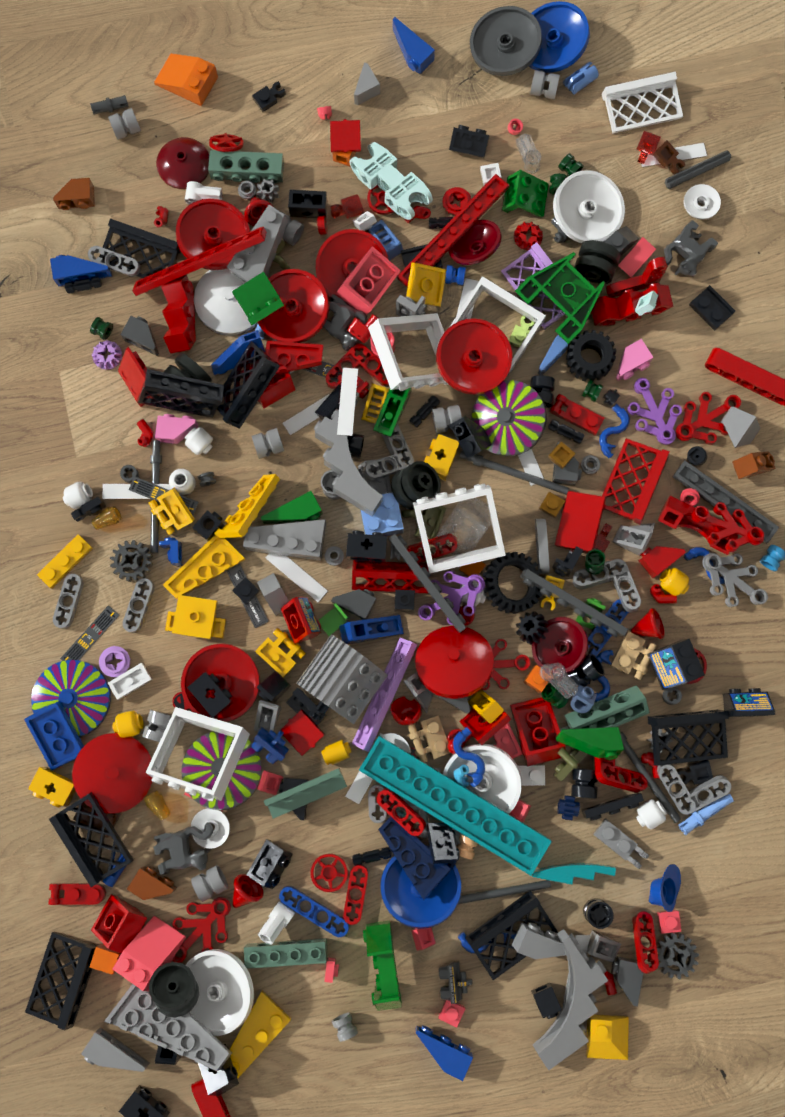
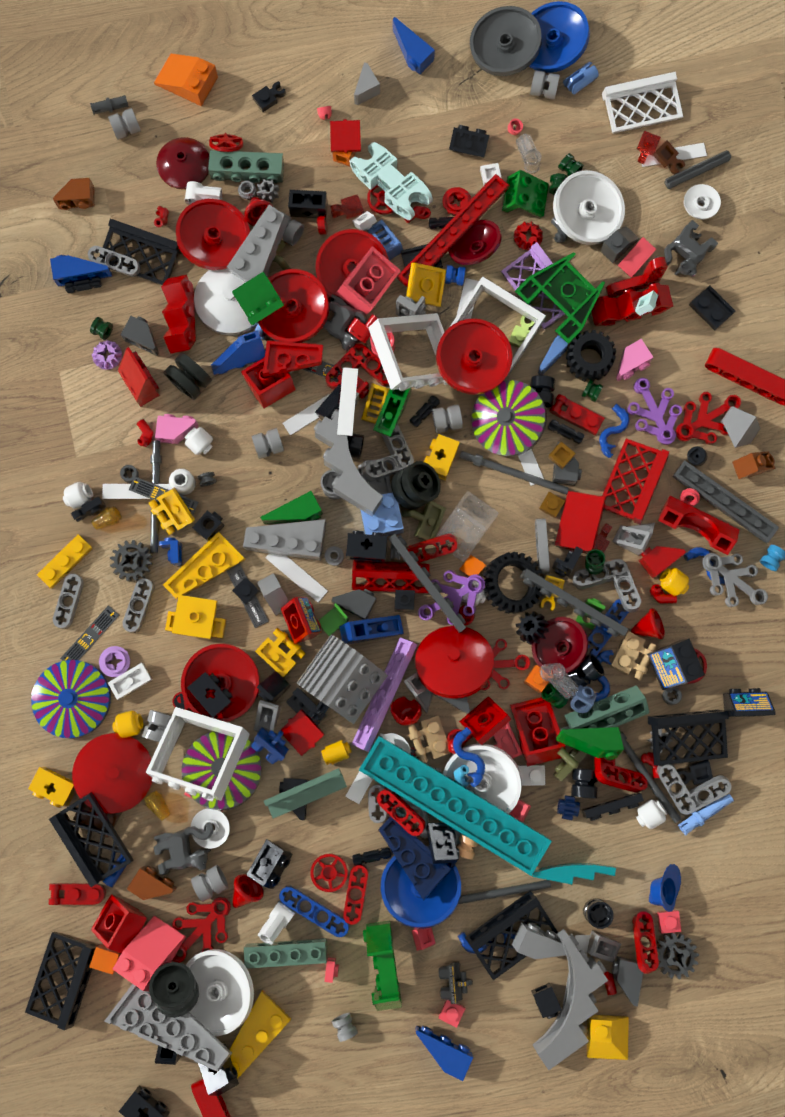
(55, 735): blue tile -> none
(109, 1052): light grey slope -> none
(177, 386): black fence -> none
(200, 261): red tile -> none
(248, 508): yellow wing -> none
(253, 385): black fence -> none
(269, 782): coral plate -> none
(463, 558): white window -> none
(470, 436): black slope -> none
(485, 706): yellow slope -> none
(593, 459): light grey plate -> none
(597, 261): pearl dark grey wheel -> none
(611, 397): black plate -> none
(619, 842): light grey hinge -> none
(750, 534): red plant -> none

